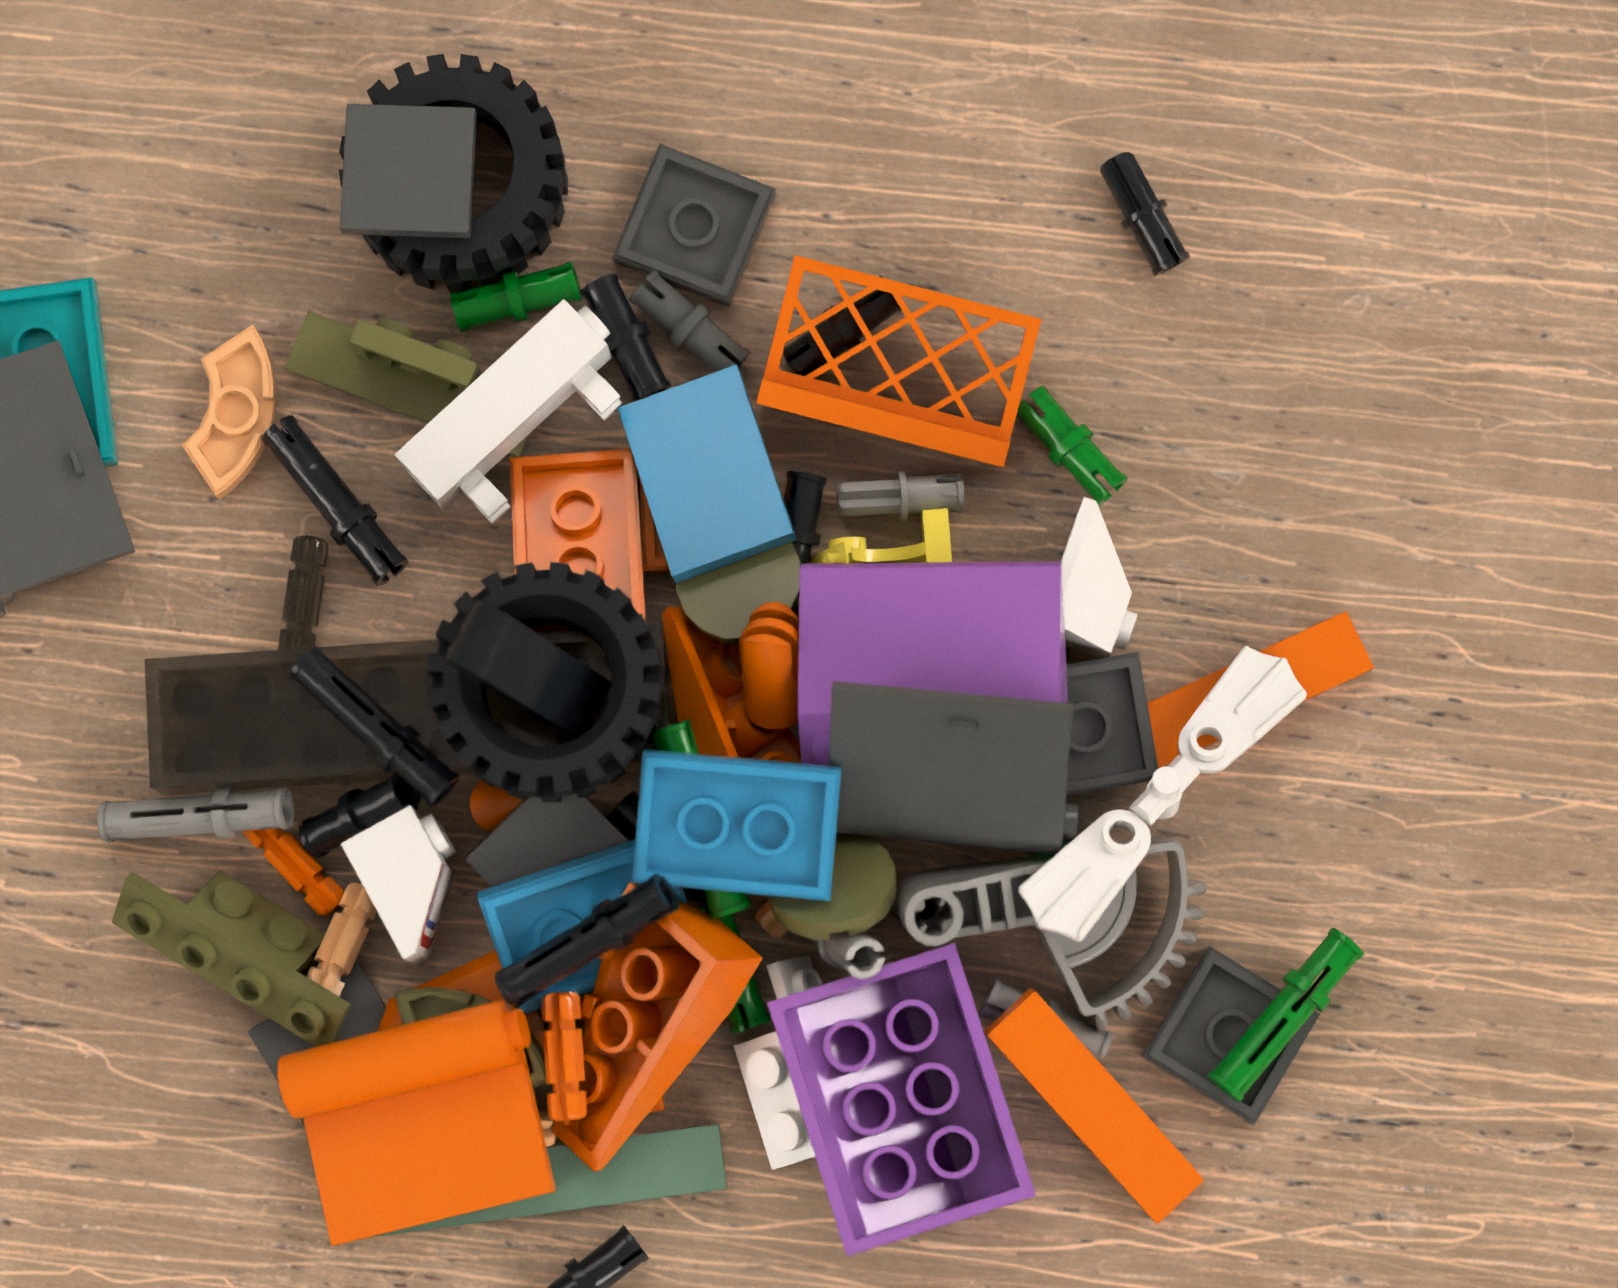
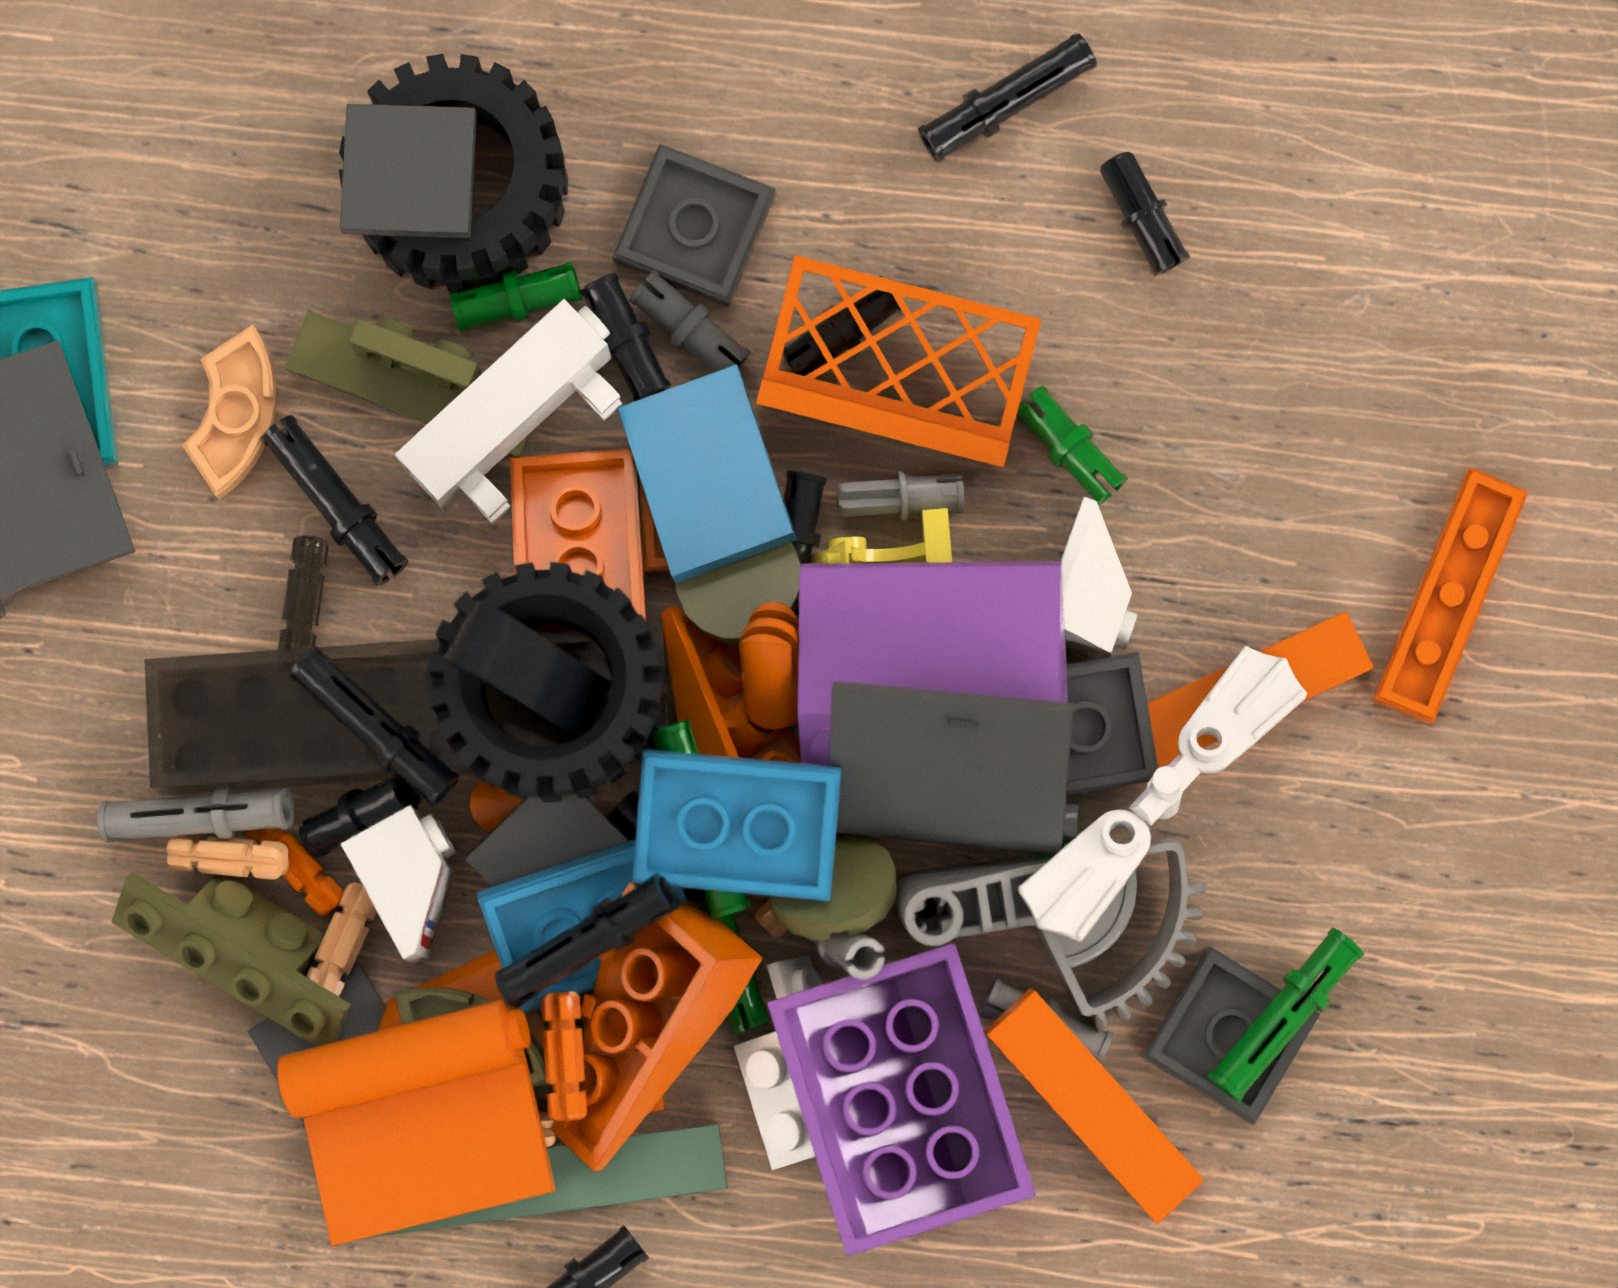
(228, 856): none -> light nougat axle
(987, 109): none -> black pin
(1449, 596): none -> orange tile

